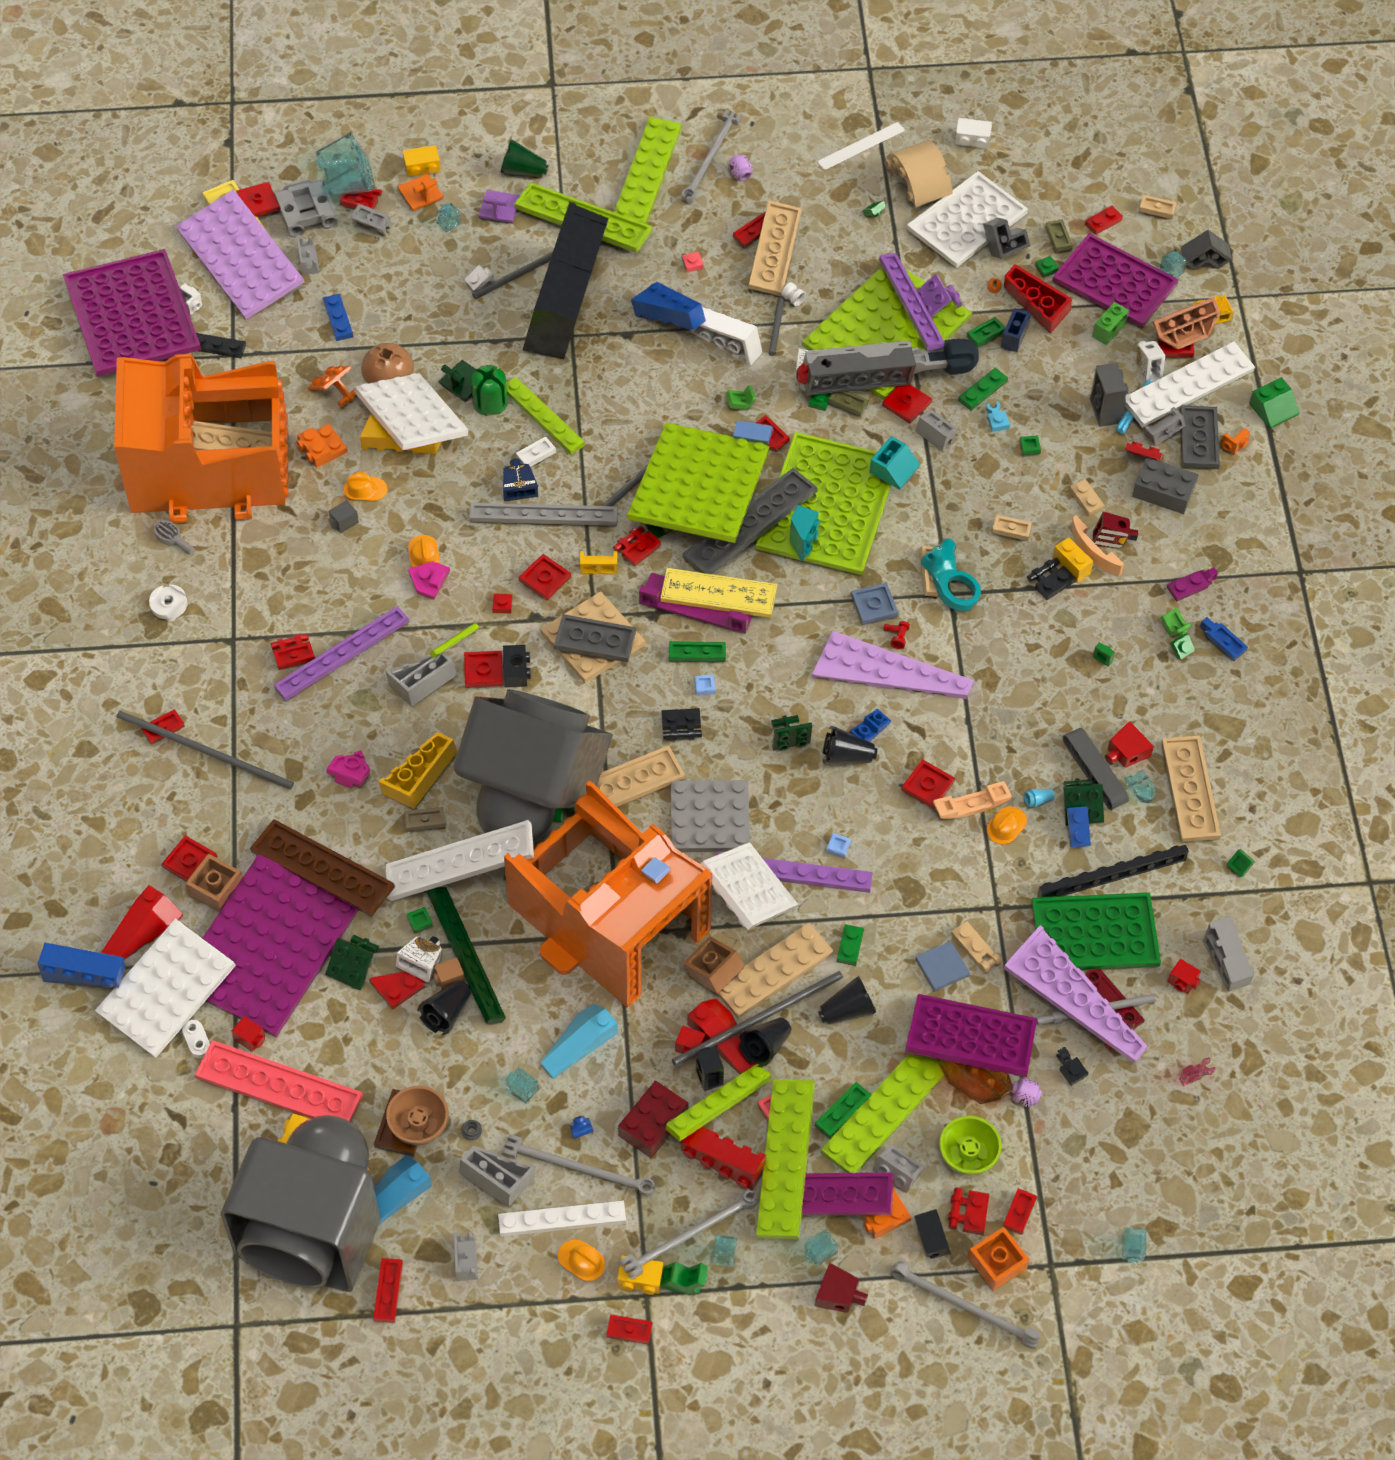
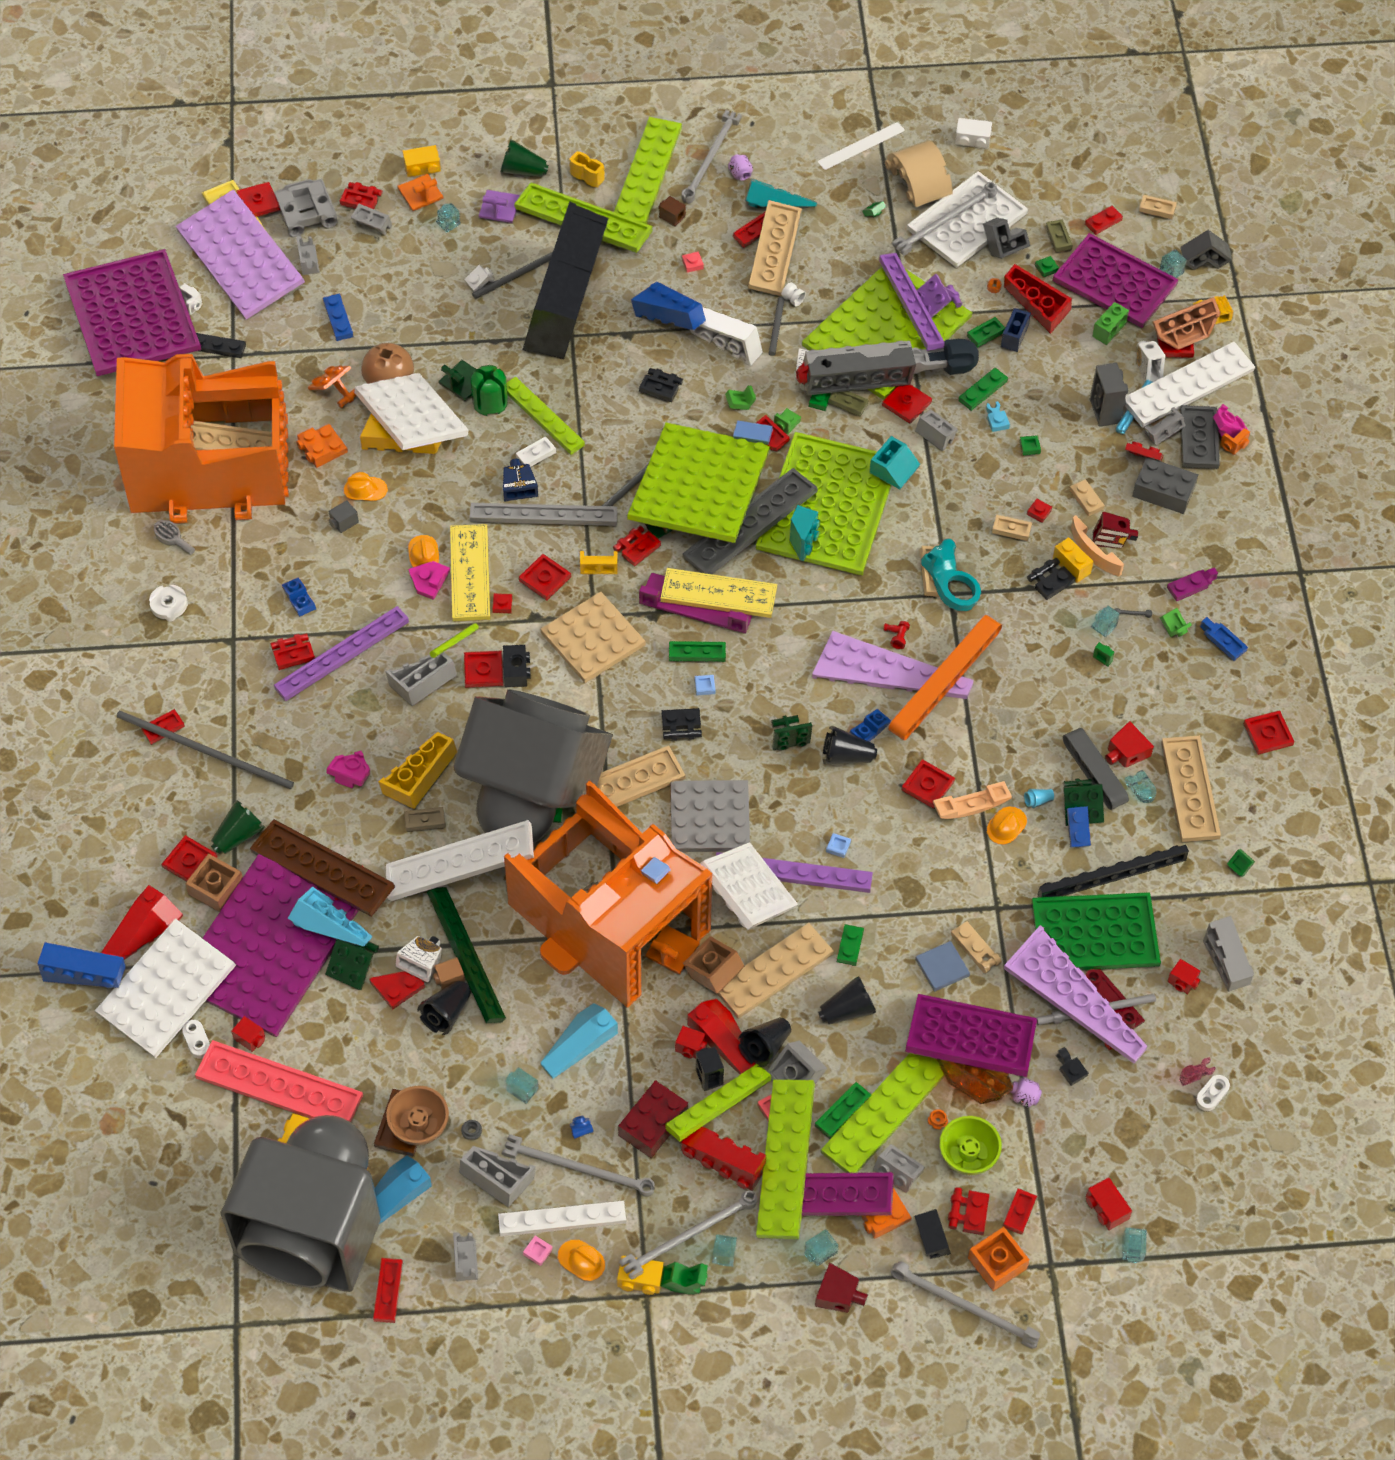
(235, 829): none -> dark green cone
(298, 596): none -> blue slope
(317, 914): none -> medium azure wedge
(345, 167): clear light blue windscreen -> none
(419, 920): green plate -> none
(470, 572): none -> light yellow tile
(537, 1250): none -> bright pink plate
(587, 169): none -> yellow brick
(595, 638): dark grey plate -> none
(629, 1329): red plate -> none
(659, 388): none -> black plate
(672, 211): none -> reddish brown brick
(672, 949): none -> orange plate
(758, 1017): dark grey piece -> none
(761, 192): none -> teal wedge
(787, 420): none -> bright green bracket
(796, 1063): none -> light grey slope
(874, 603): sand blue plate -> none
(905, 247): none -> light grey hinge
(940, 1114): none -> orange plate
(945, 677): none -> orange beam
(1039, 510): none -> red plate
(1106, 621): none -> clear light blue brick
(1108, 1204): none -> red brick
(1148, 613): none -> dark grey hinge
(1182, 646): plate -> none
(1212, 1094): none -> white plate
(1228, 422): none -> dark pink plate
(1268, 732): none -> red plate
(1274, 403): green slope -> none

